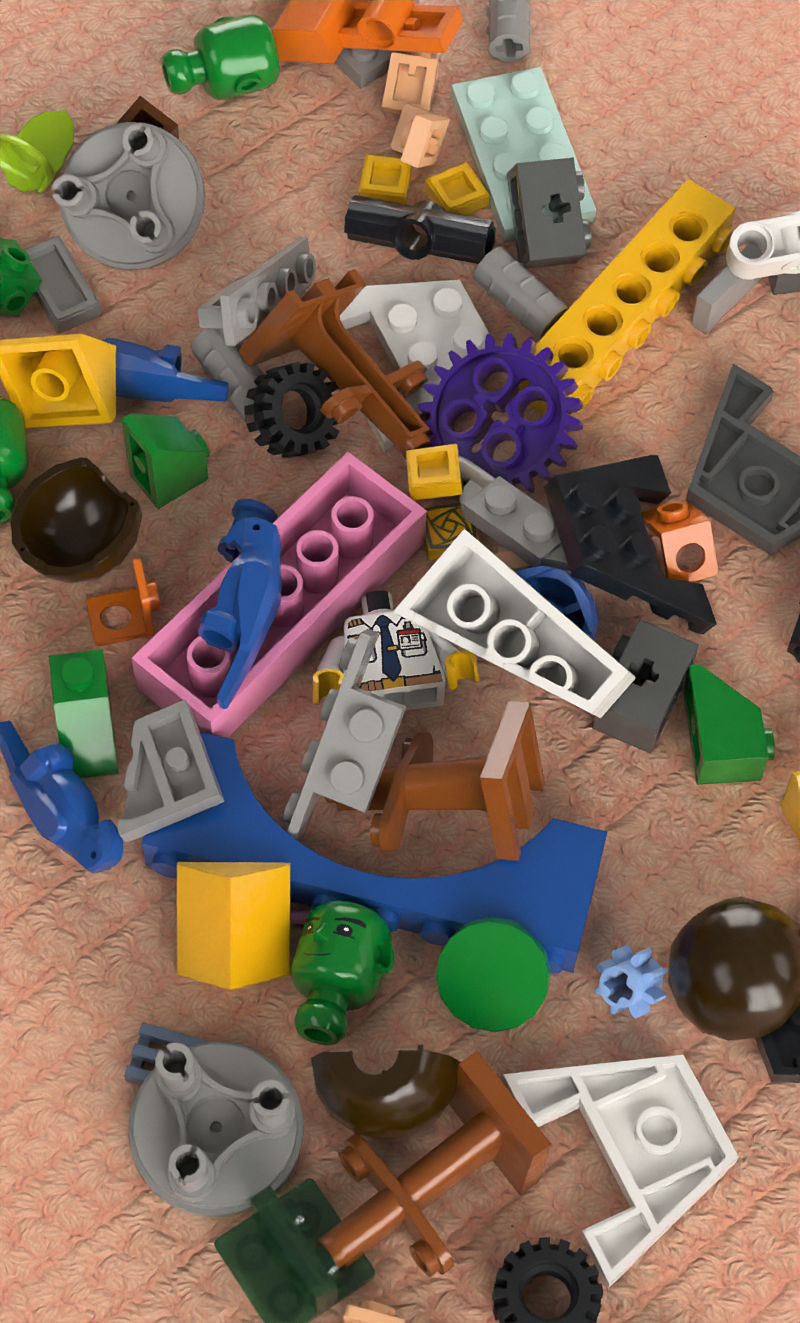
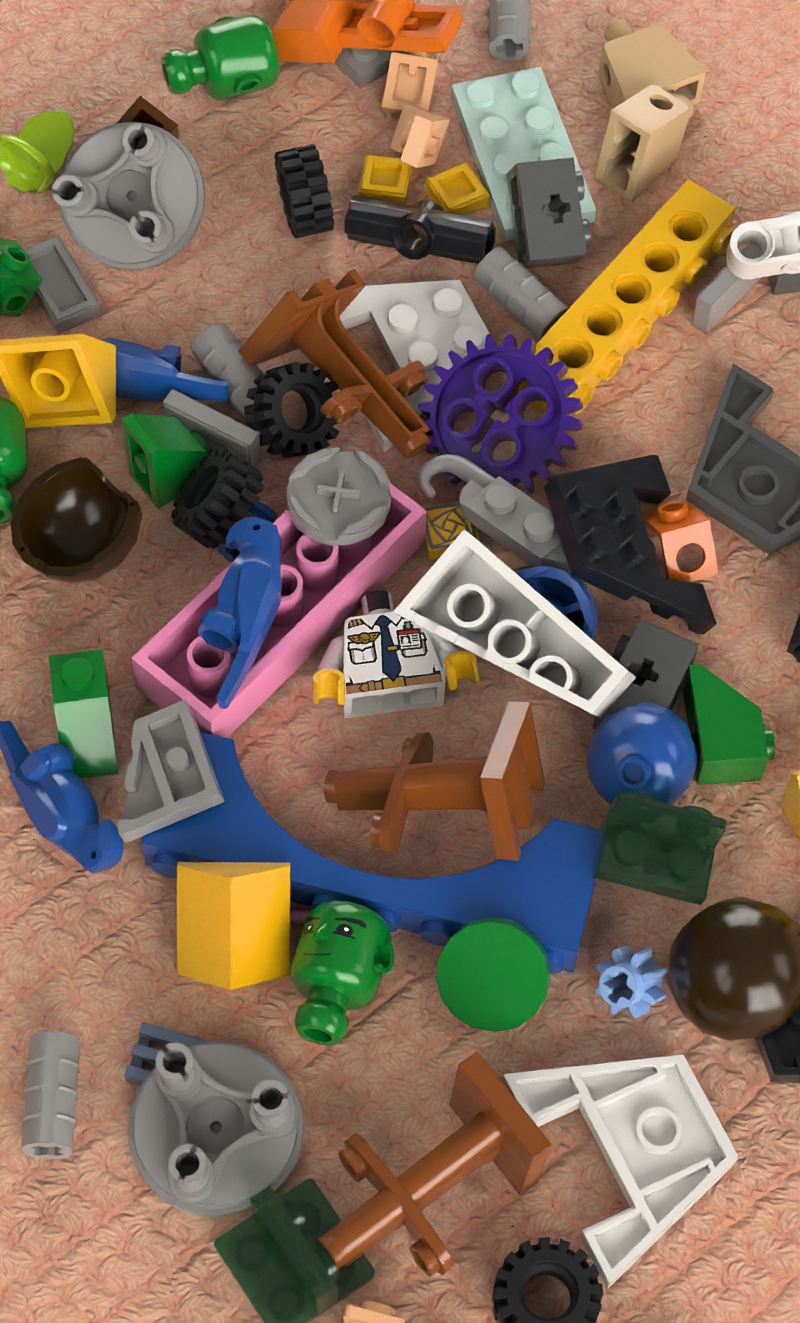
(50, 1095): none -> light grey axle
(139, 603): orange bracket -> none
(214, 427): none -> light grey tile
(217, 497): none -> black tyre
(249, 300): light grey bracket -> none
(304, 191): none -> black tyre
(338, 496): none -> light grey tile
(353, 744): light grey bracket -> none
(389, 1102): dark brown cylinder -> none
(434, 472): yellow tile -> none
(642, 140): none -> tan torso
(642, 752): none -> blue cylinder
(647, 58): none -> tan torso
(658, 846): none -> clear green bracket

